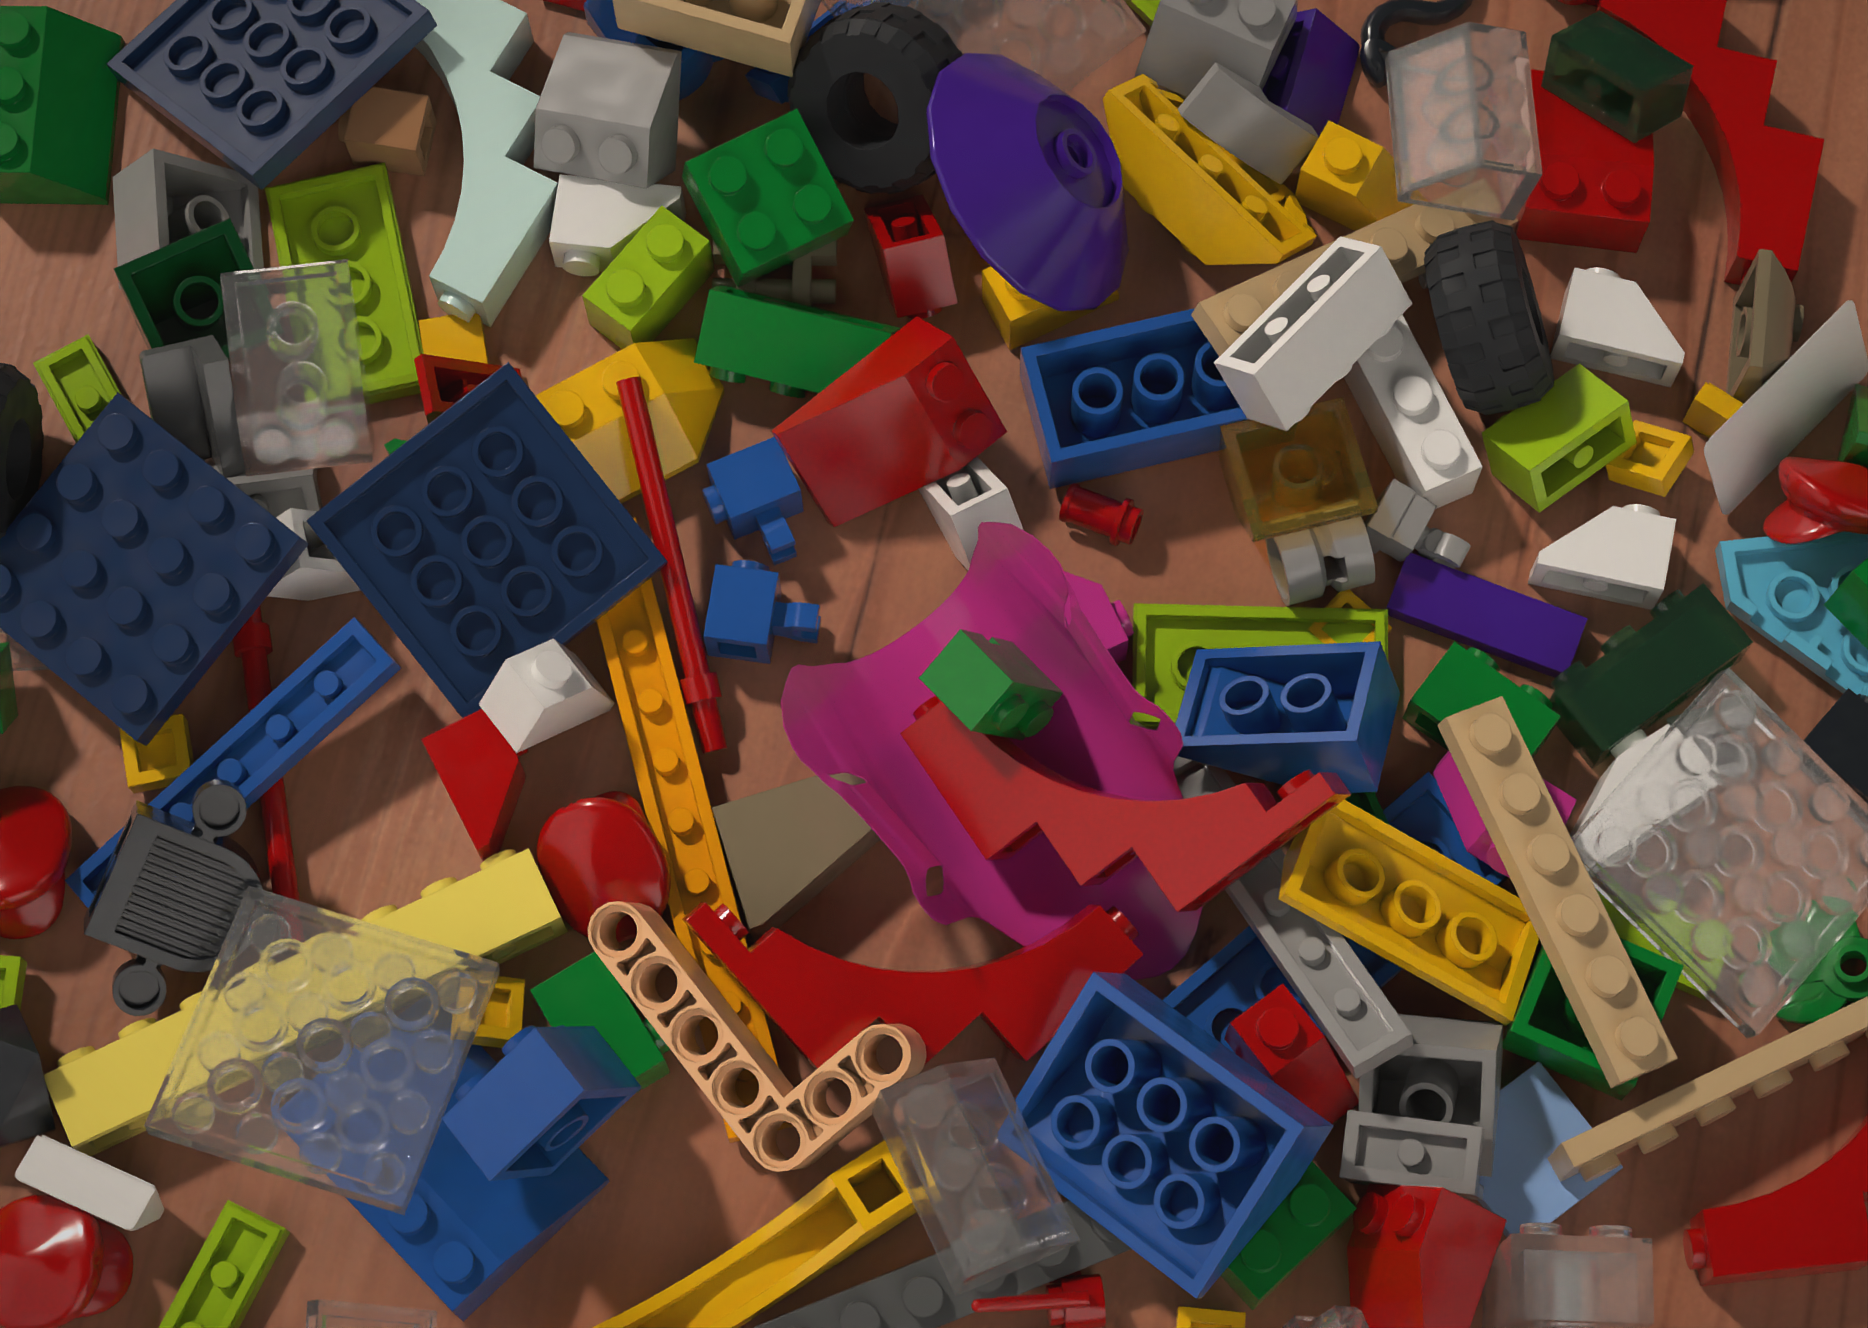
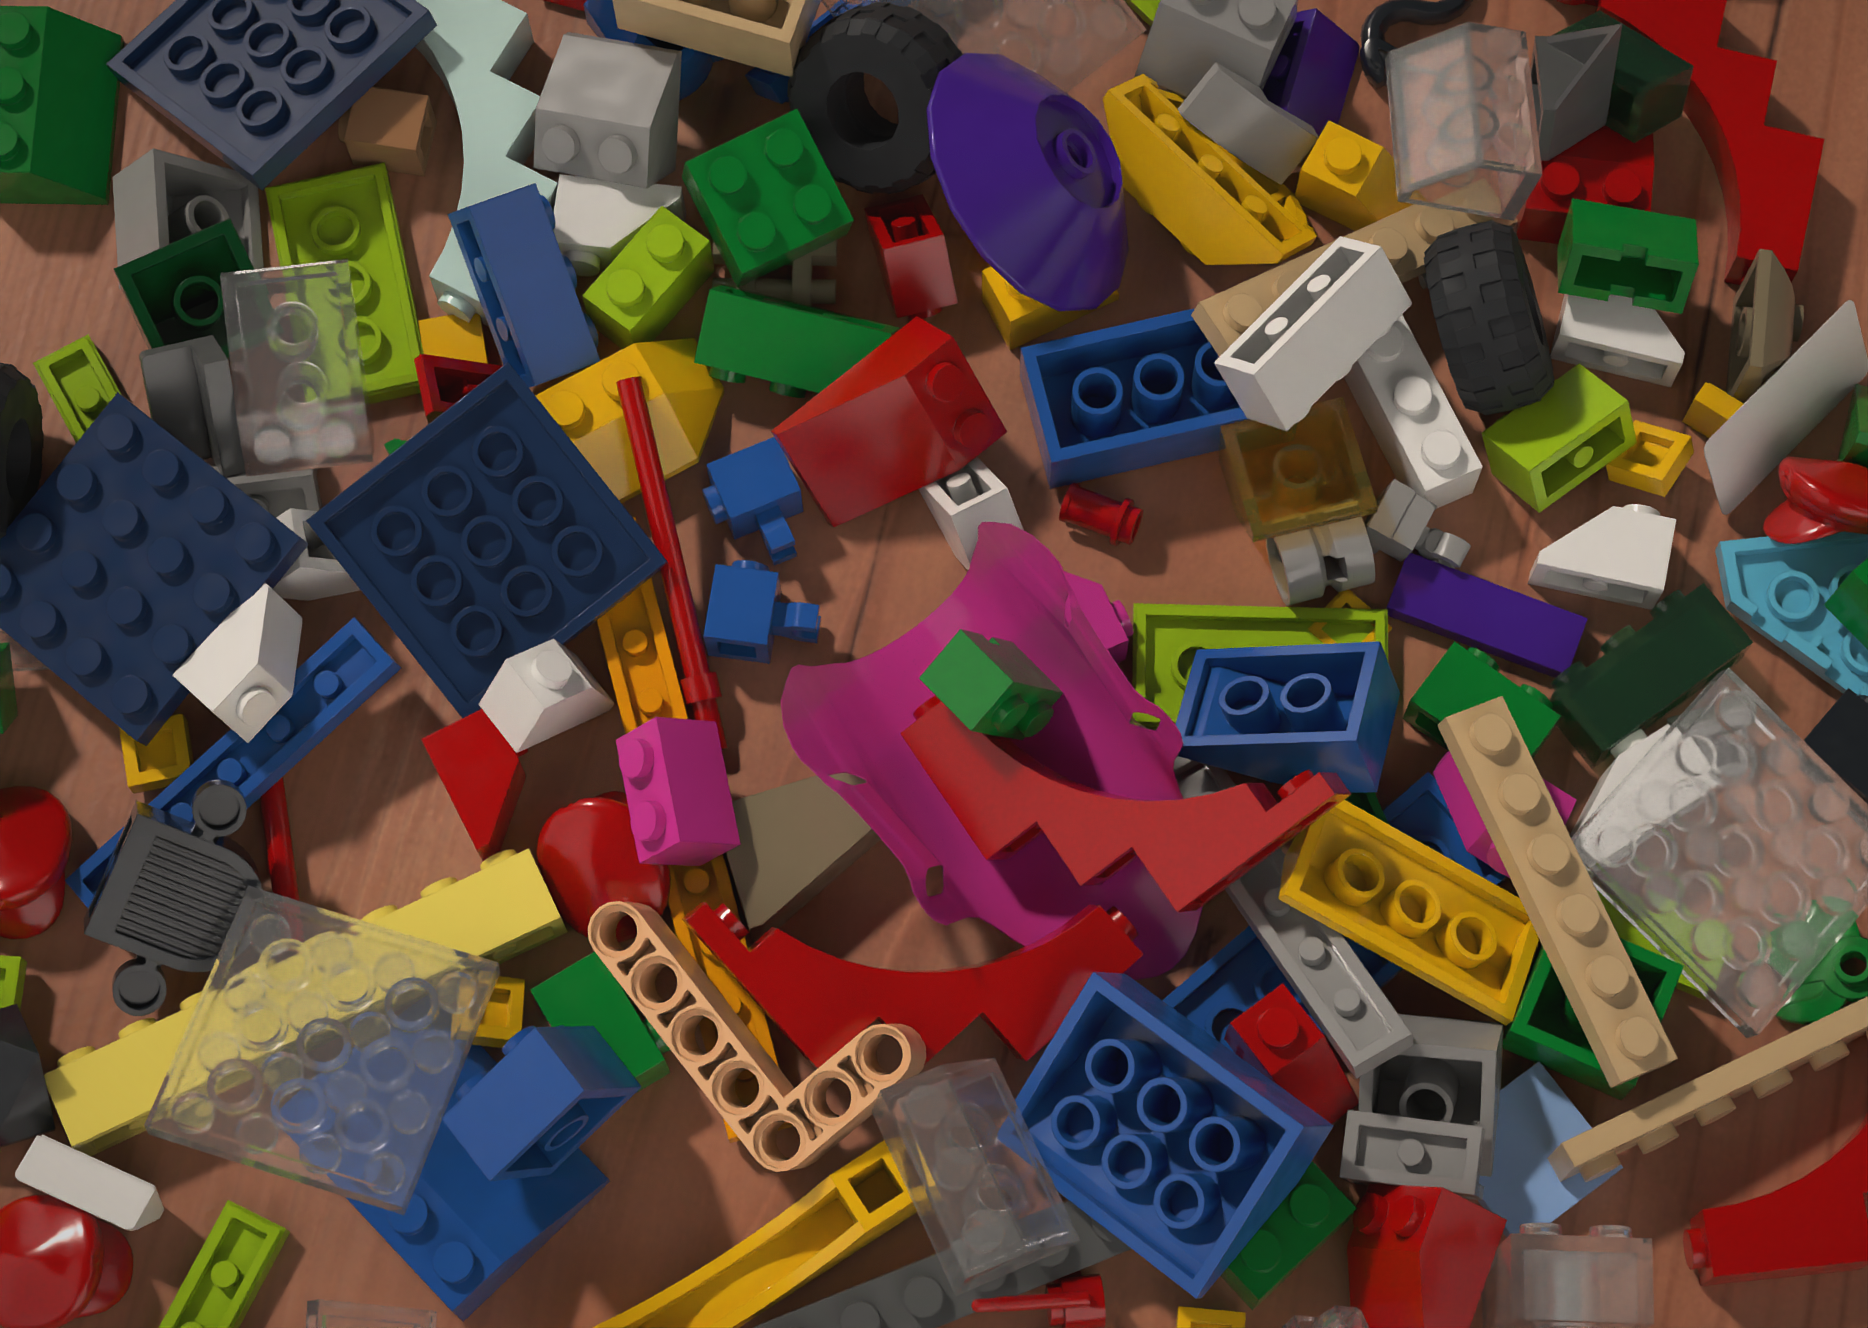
(247, 663): none -> white slope
(526, 285): none -> blue brick
(677, 792): none -> dark pink brick
(1572, 85): none -> dark grey slope
(1627, 255): none -> green brick

